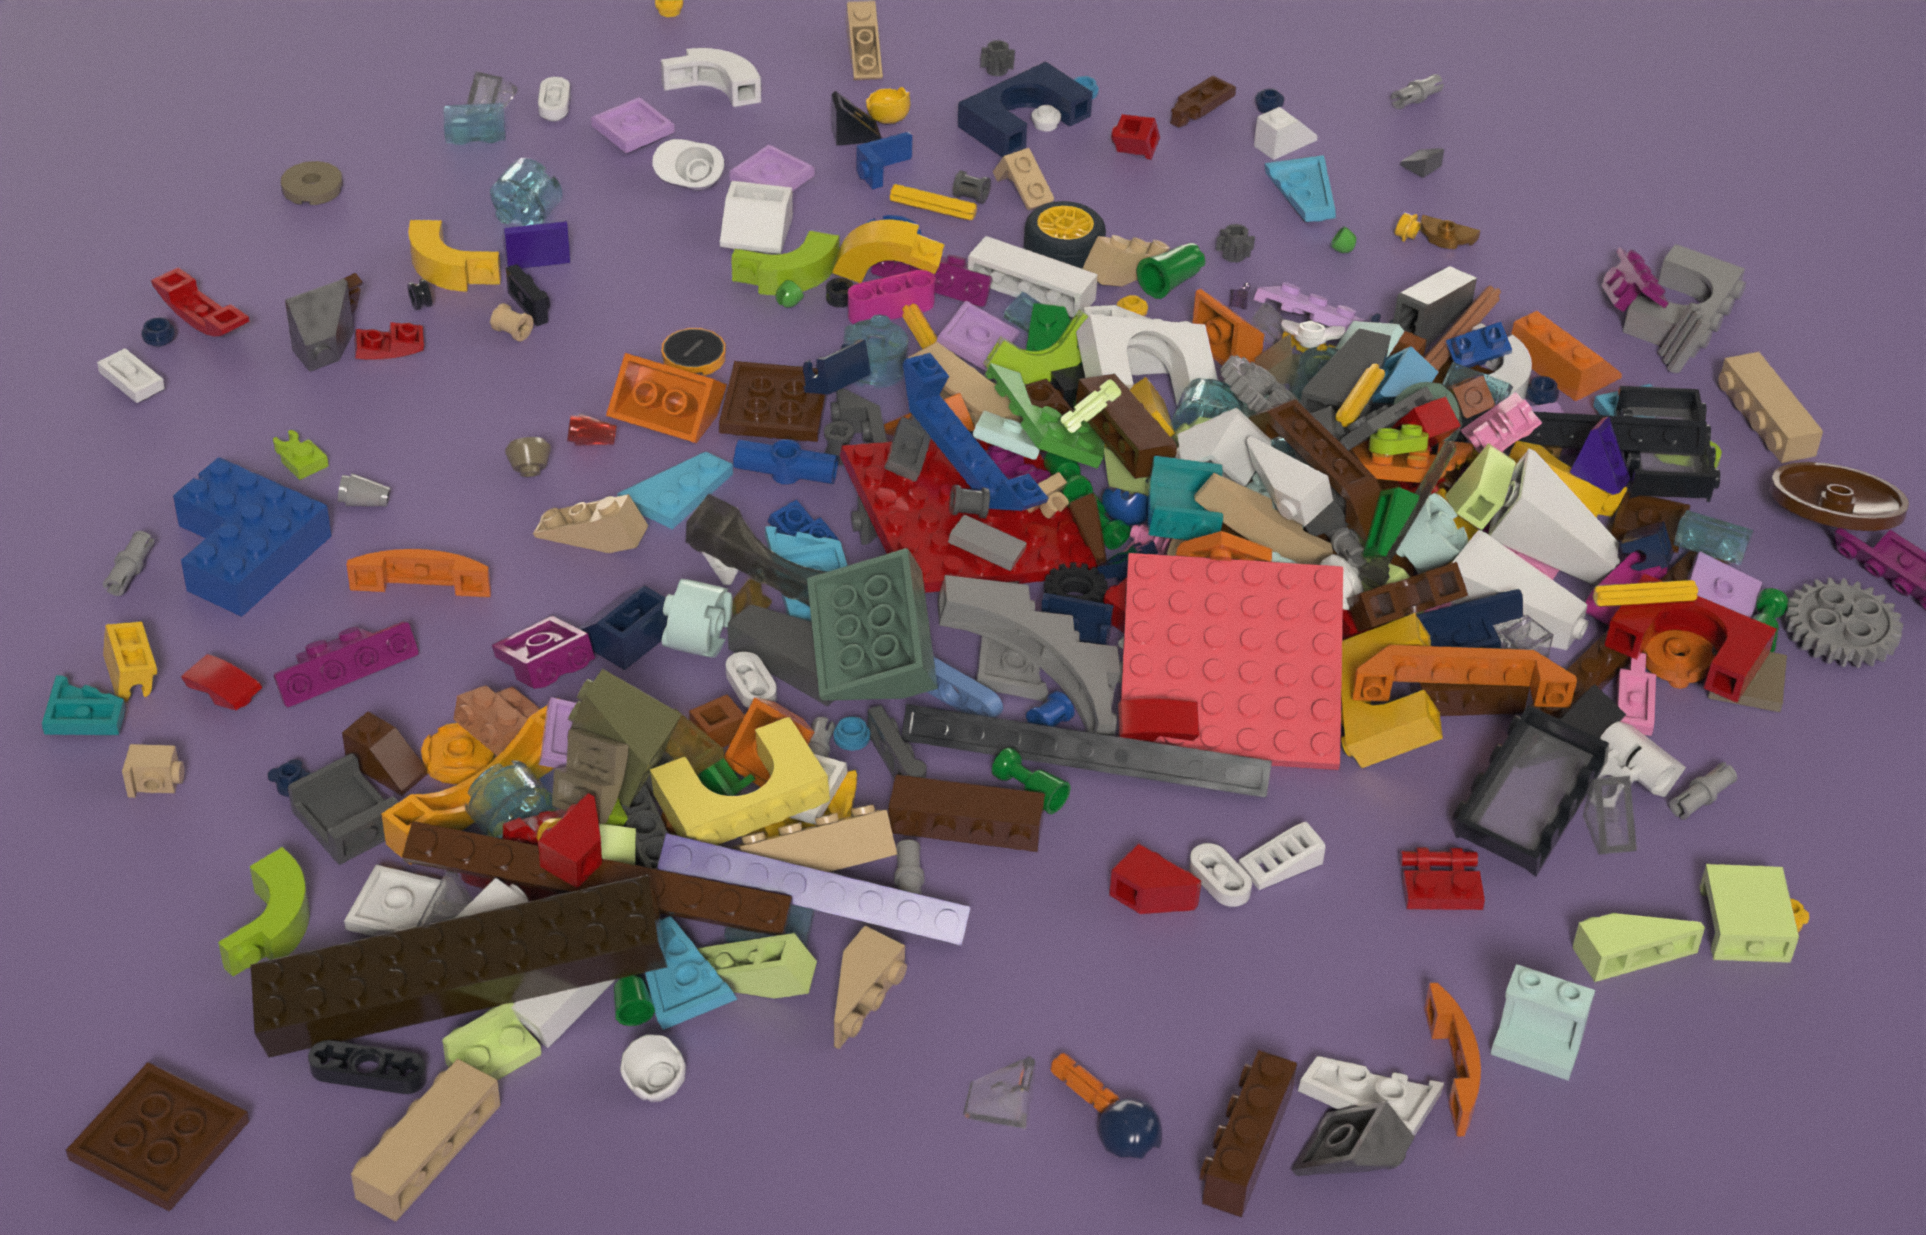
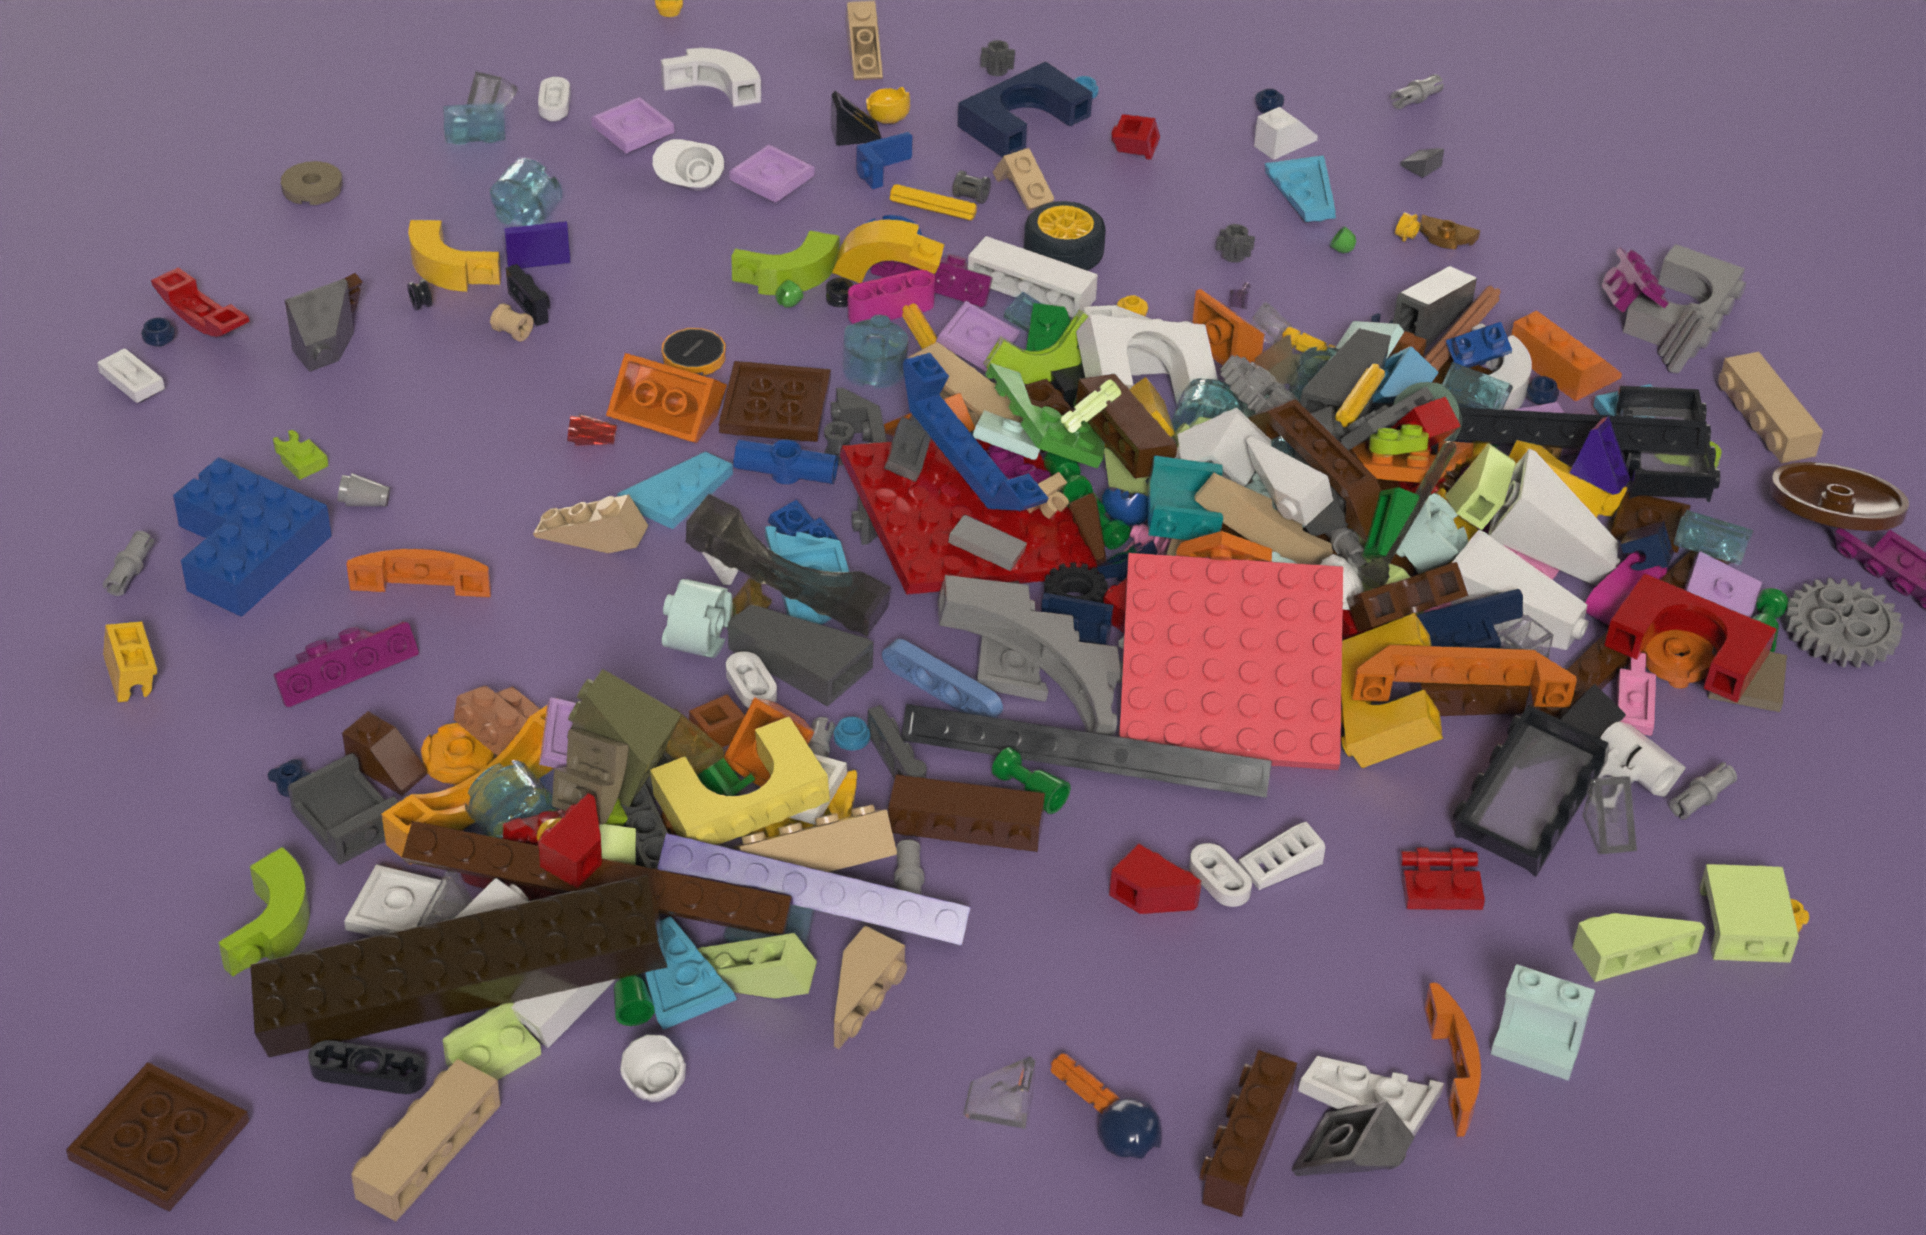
(82, 711): teal wing -> none
(152, 769): tan brick -> none
(222, 681): red slope -> none
(400, 341): red slope -> none
(528, 455): dark tan cone -> none
(545, 652): magenta plate -> none
(627, 626): dark blue slope -> none
(756, 217): white slope -> none
(837, 369): dark blue hinge -> none
(872, 630): sand green slope -> none
(969, 501): dark grey bush -> none
(1046, 118): white plate -> none
(1053, 711): blue bush -> none
(1118, 258): tan slope -> none
(1158, 717): red slope -> none
(1165, 271): green plant -> none
(1201, 100): reddish brown hinge -> none
(1299, 303): lavender wing -> none
(1312, 333): white plate -> none
(1472, 395): dark orange bracket -> none
(1502, 424): bright pink hinge -> none
(1645, 593): yellow axle -> none

